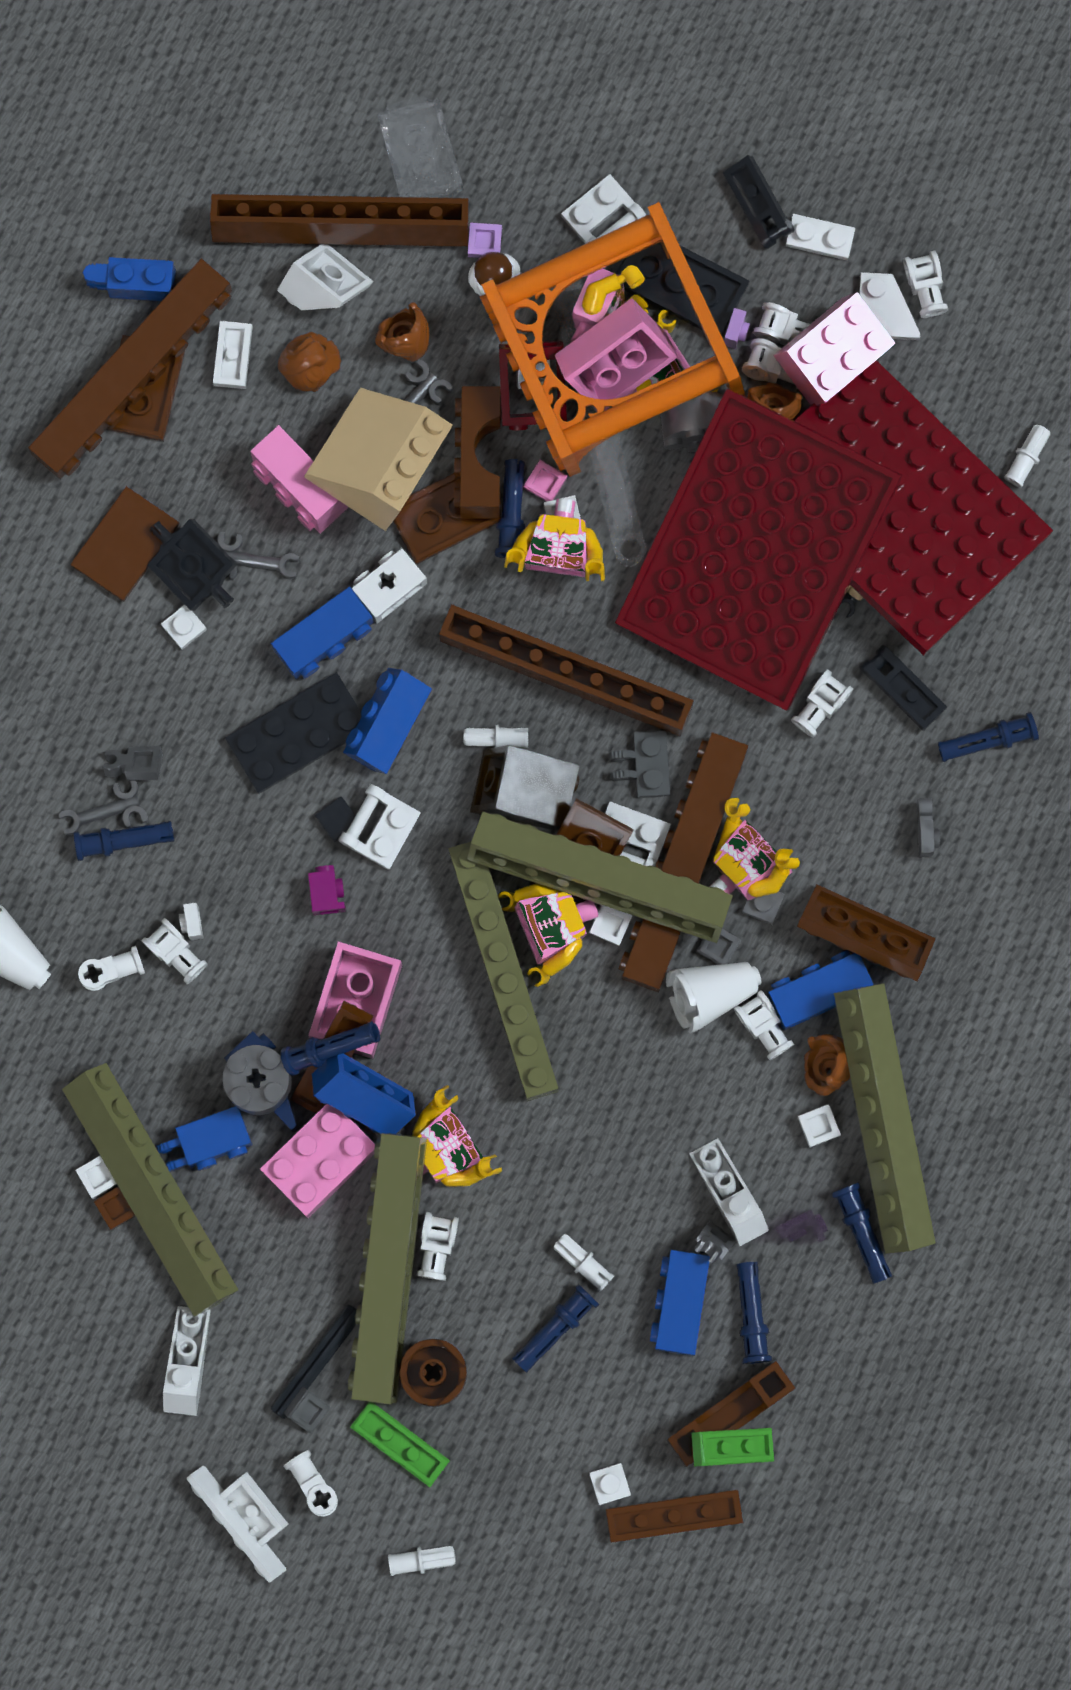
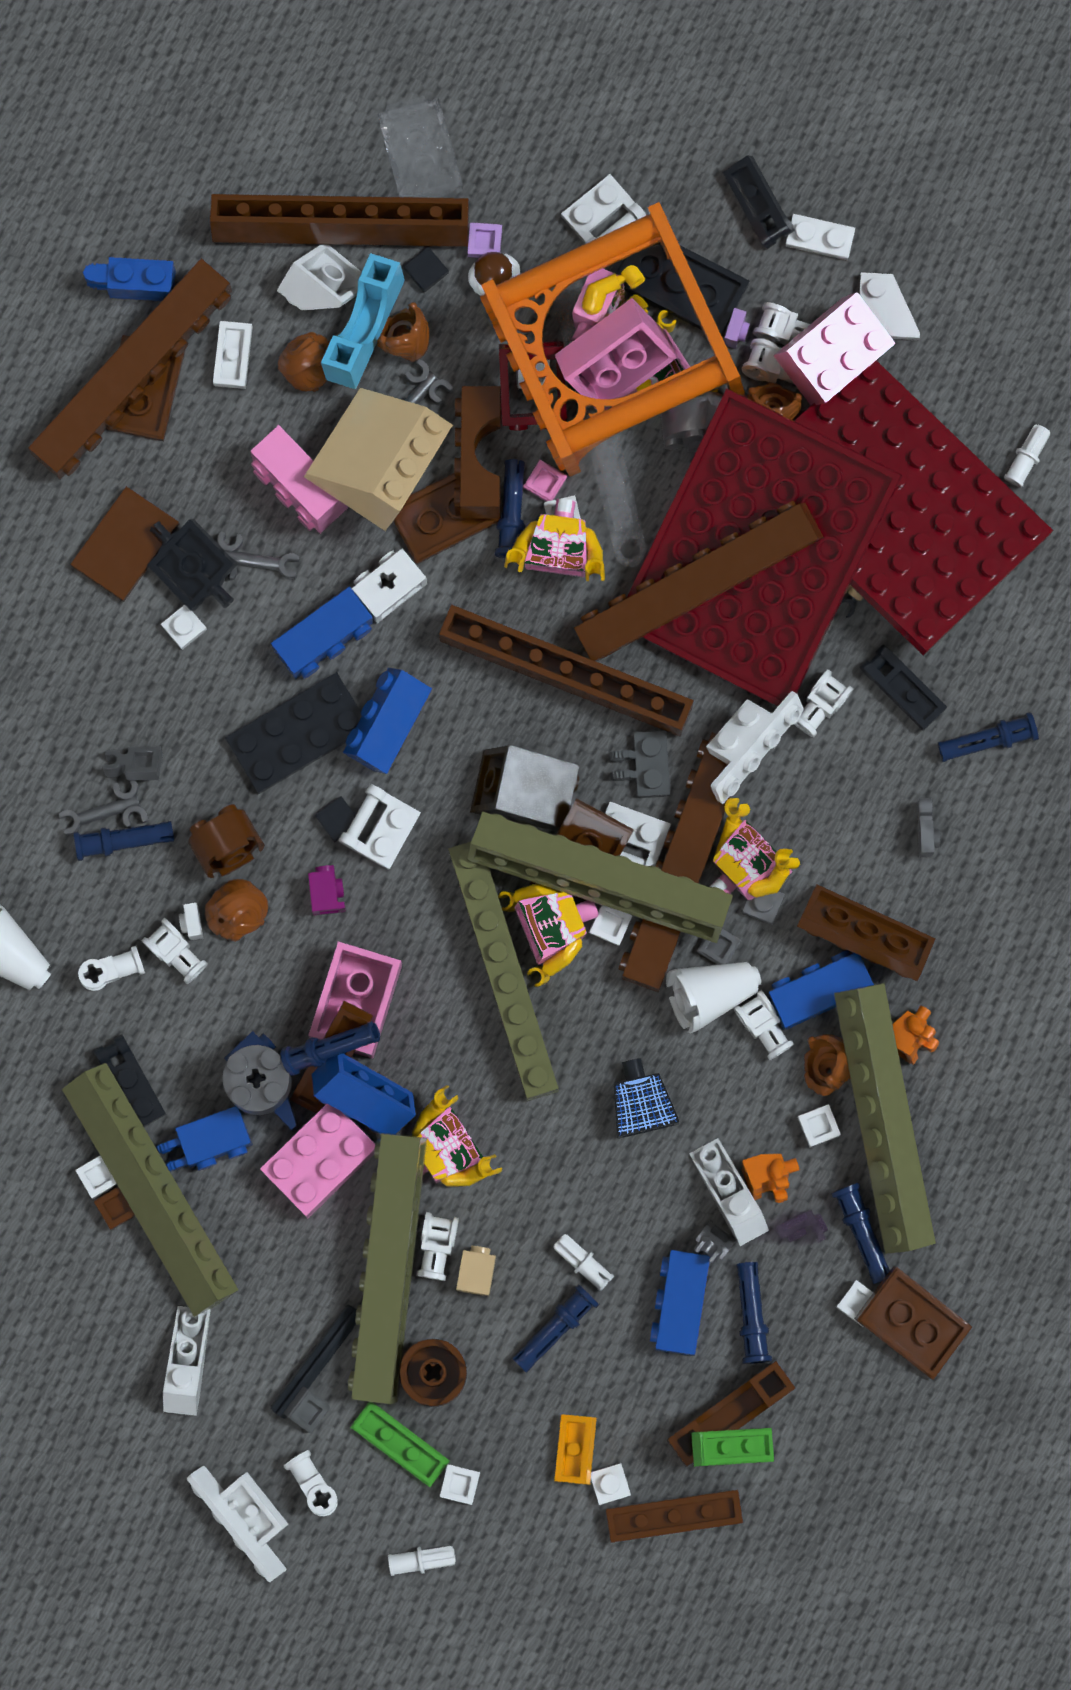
(132, 1081): none -> black plate
(225, 841): none -> reddish brown brick
(236, 909): none -> dark orange hair
(353, 347): none -> medium azure arch
(426, 269): none -> black tile
(459, 1484): none -> white plate
(476, 1271): none -> tan brick
(496, 737): white axle -> none
(575, 1449): none -> light orange plate
(641, 1102): none -> black torso
(699, 581): none -> reddish brown brick
(748, 739): none -> white bracket
(768, 1173): none -> orange piece
(854, 1300): none -> white plate
(912, 1033): none -> orange piece
(913, 1322): none -> reddish brown tile
(925, 279): white connector -> none

